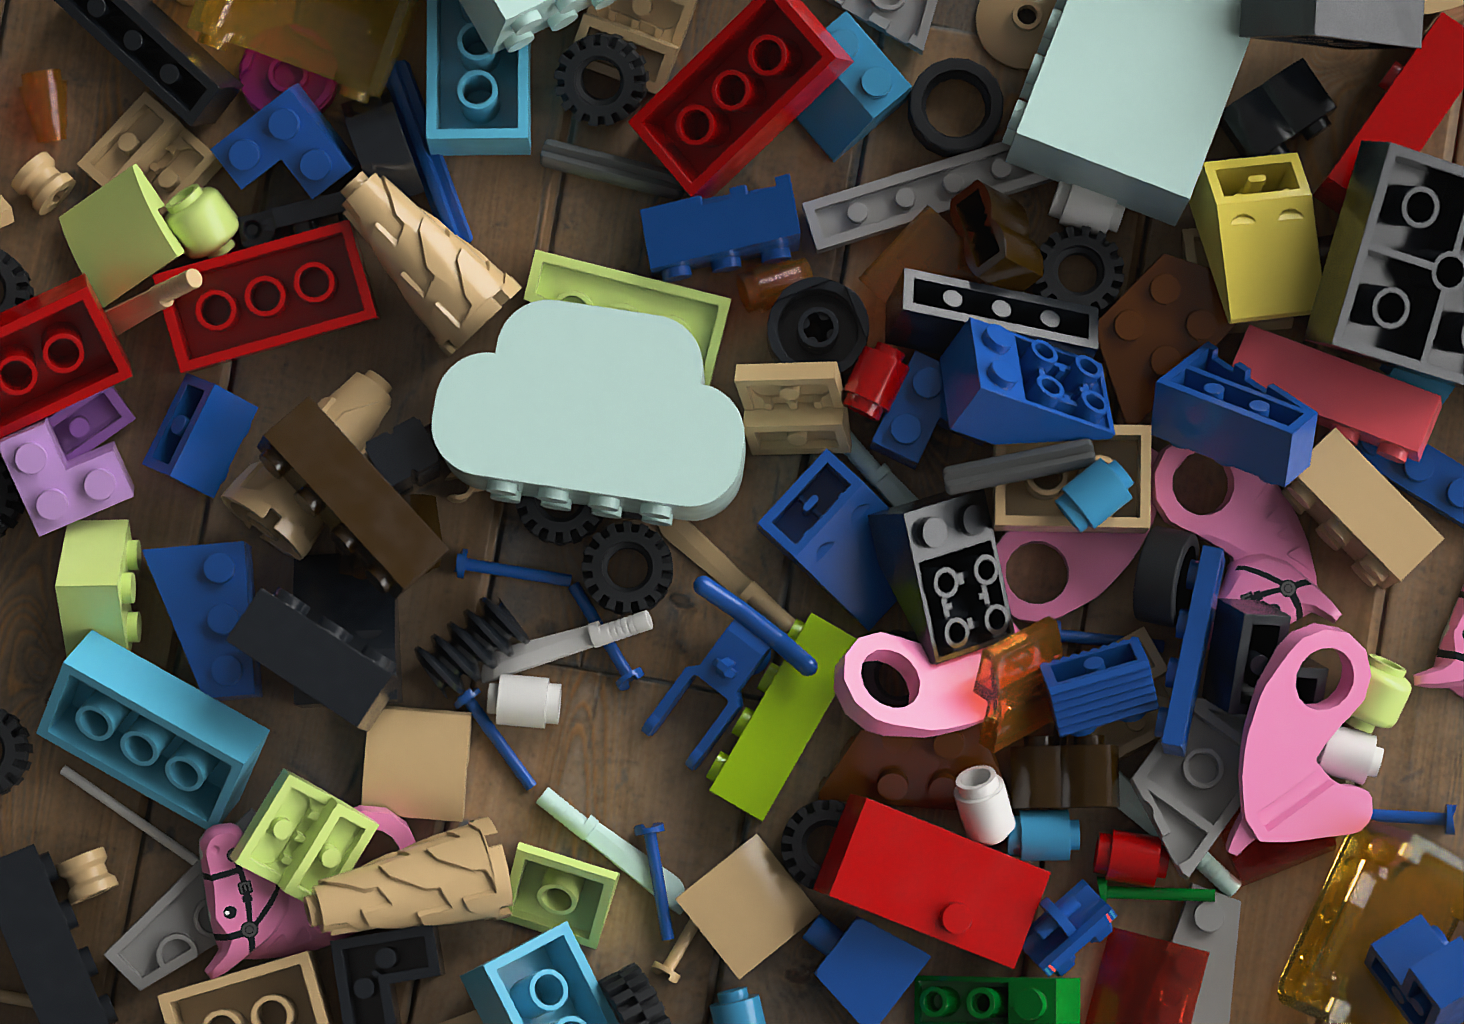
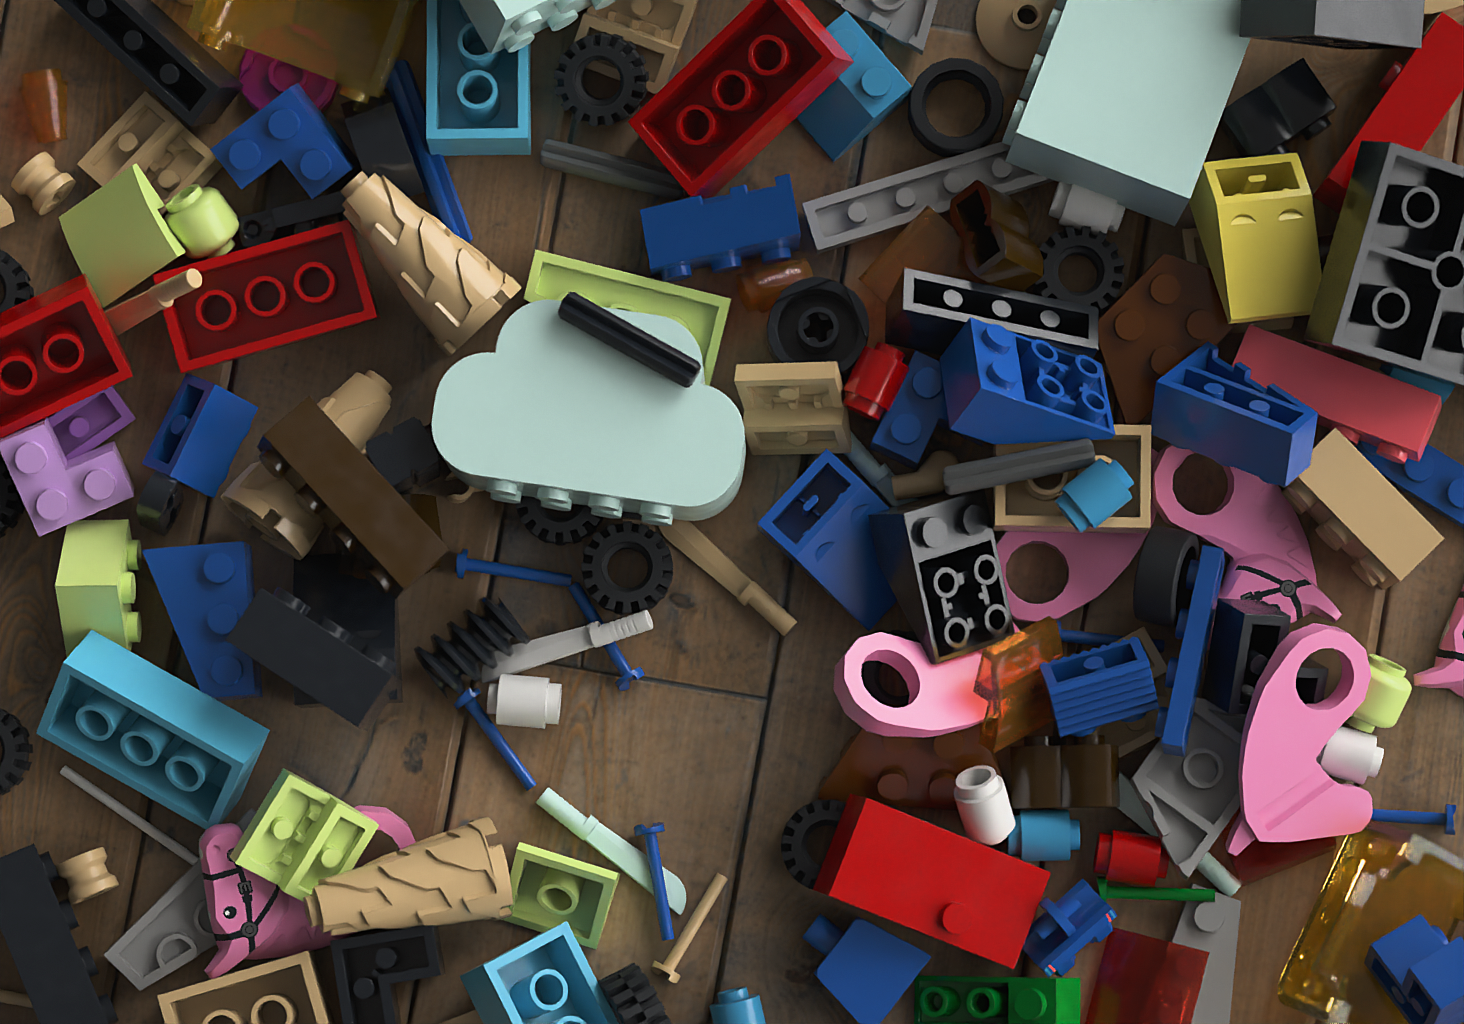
(160, 503): none -> black beam
(418, 763): tan slope -> none
(629, 339): none -> black axle
(732, 661): blue piece -> none
(748, 906): tan slope -> none
(782, 723): lime brick -> none
(926, 480): none -> tan arm

